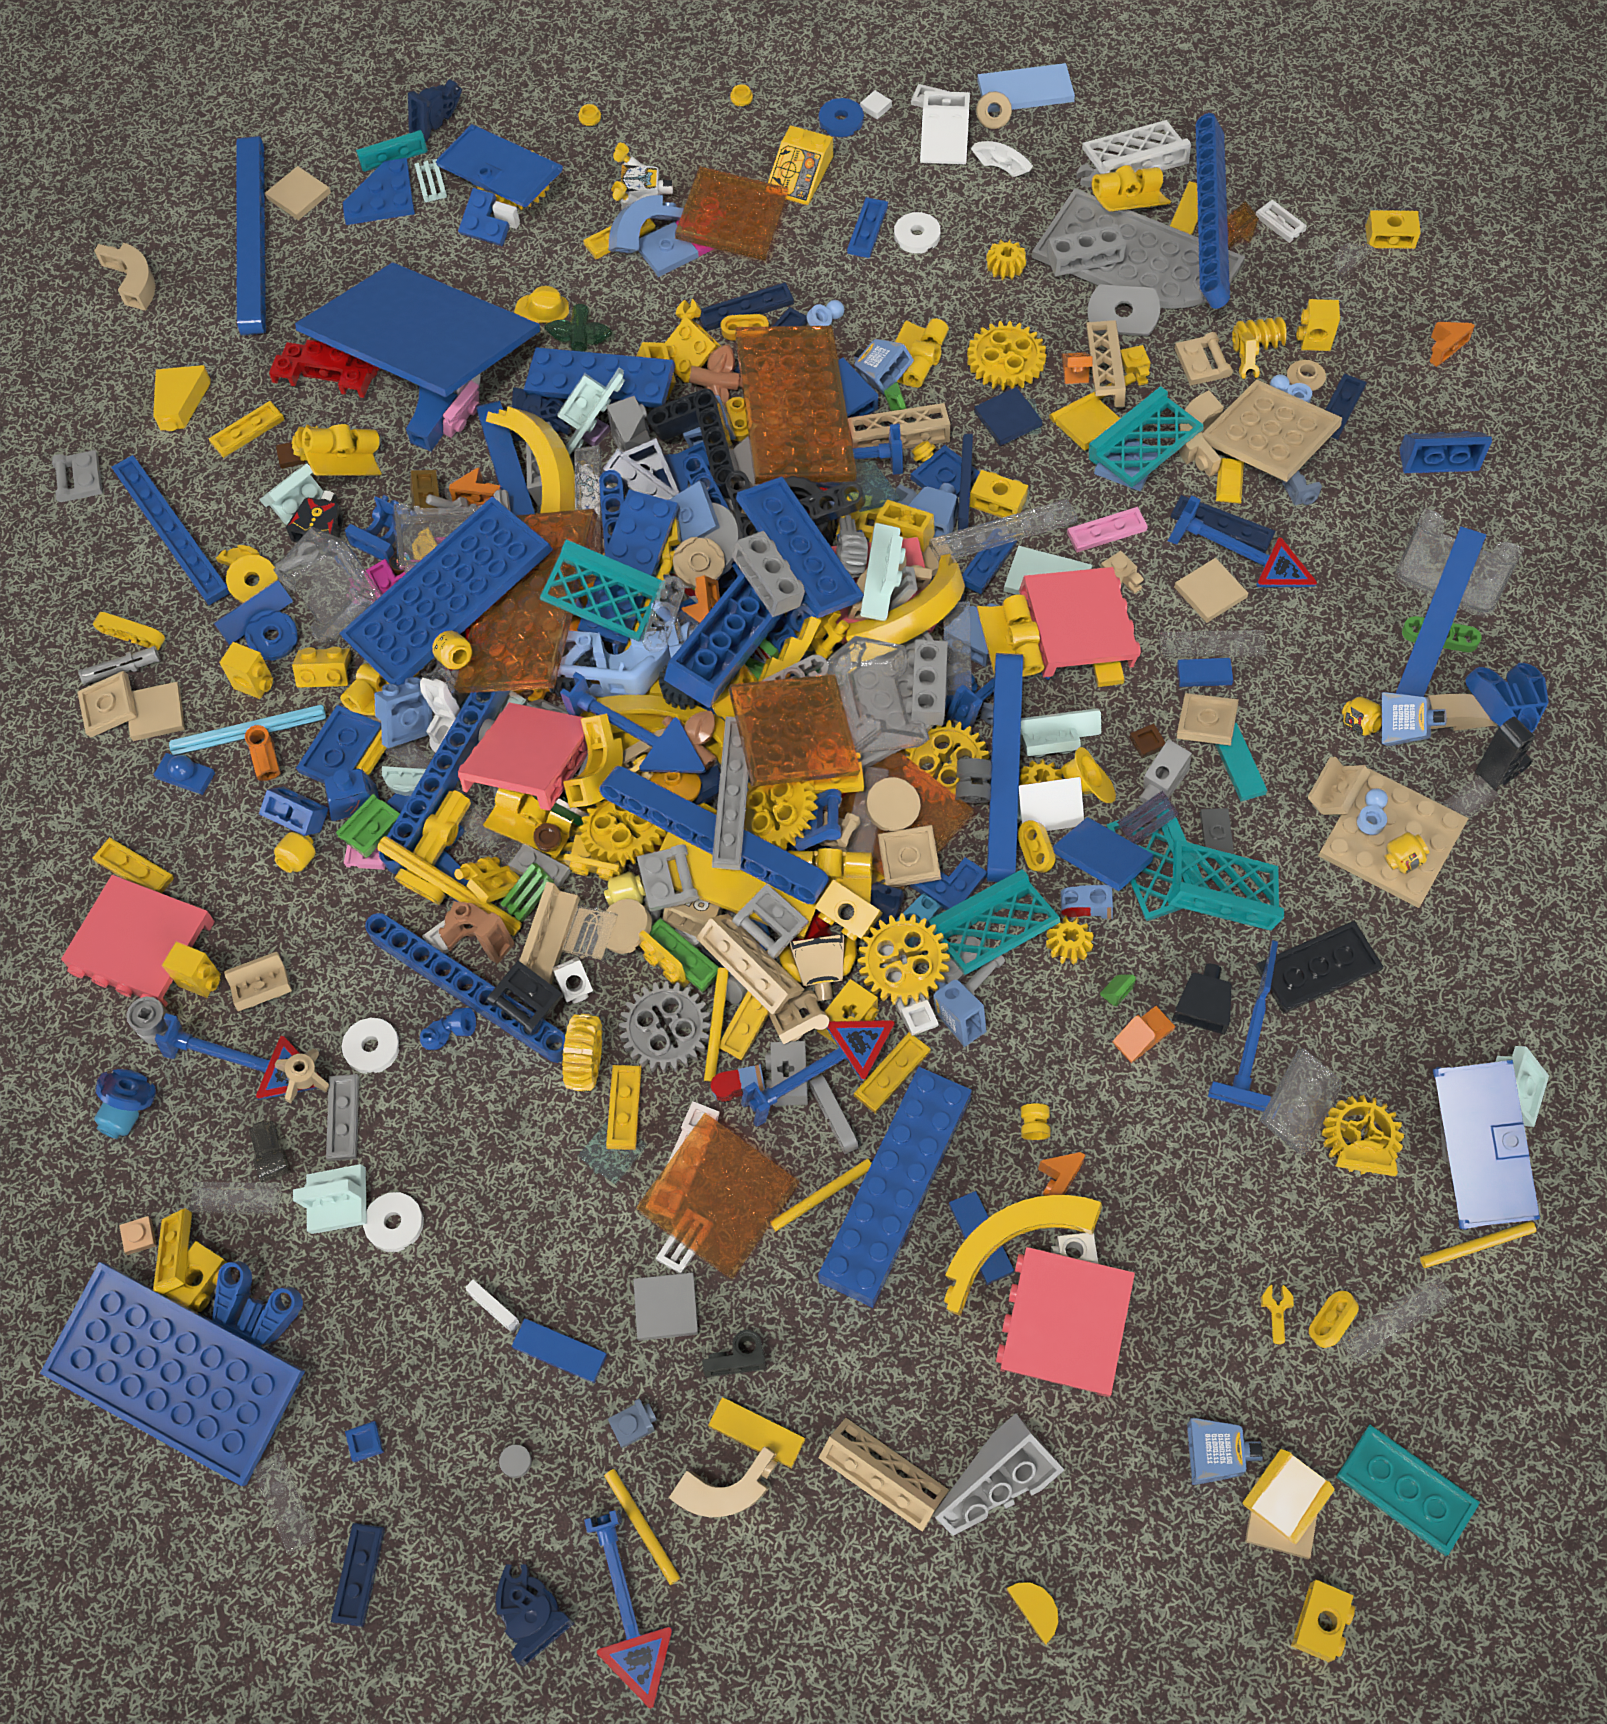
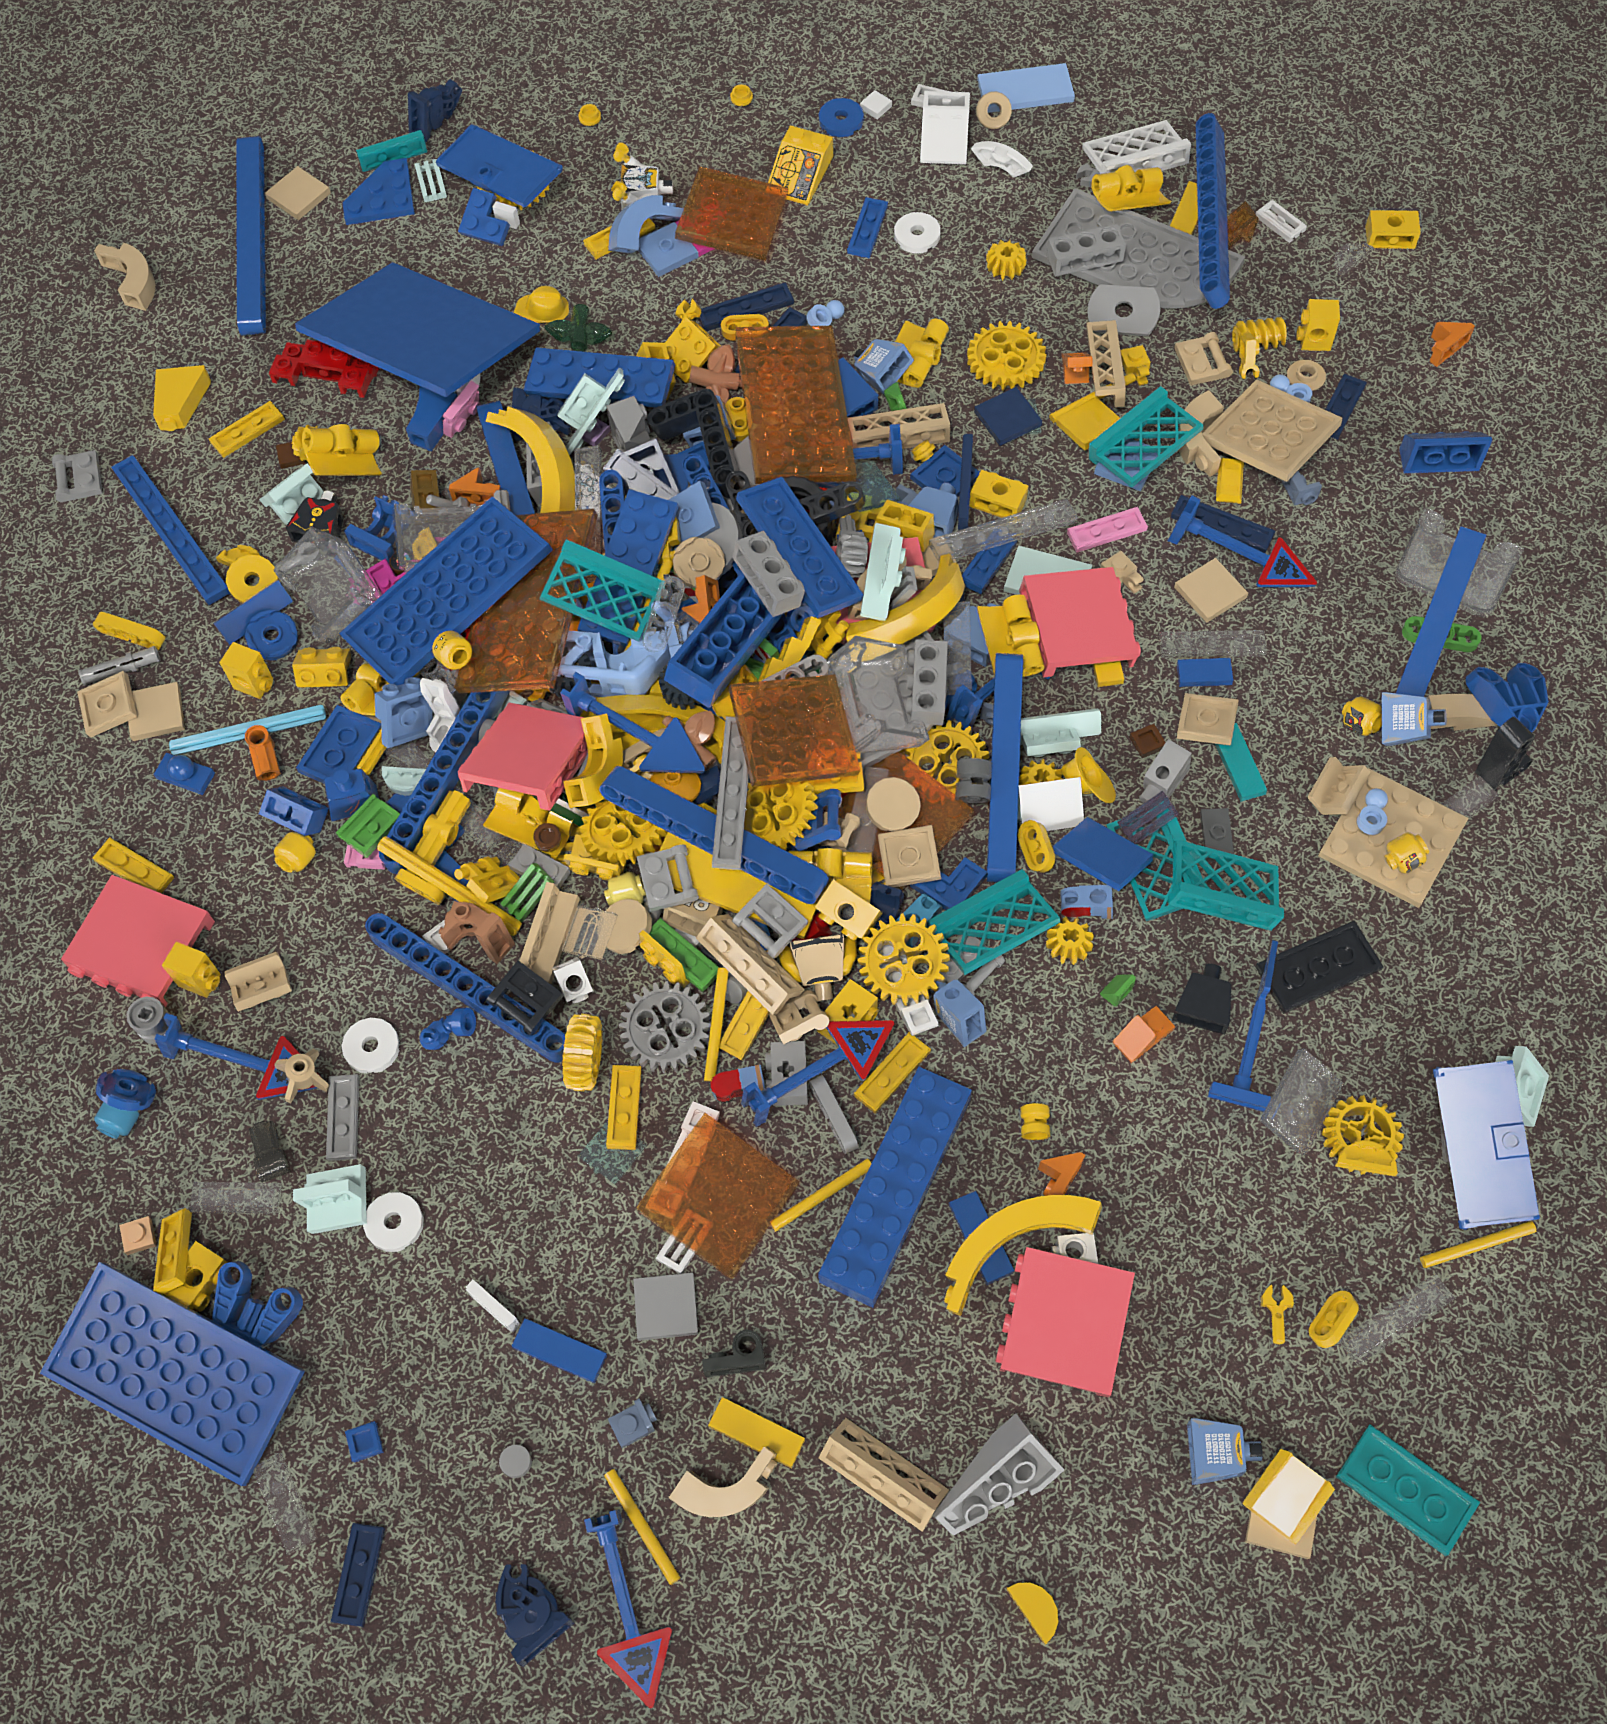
(1309, 1635): yellow brick -> none

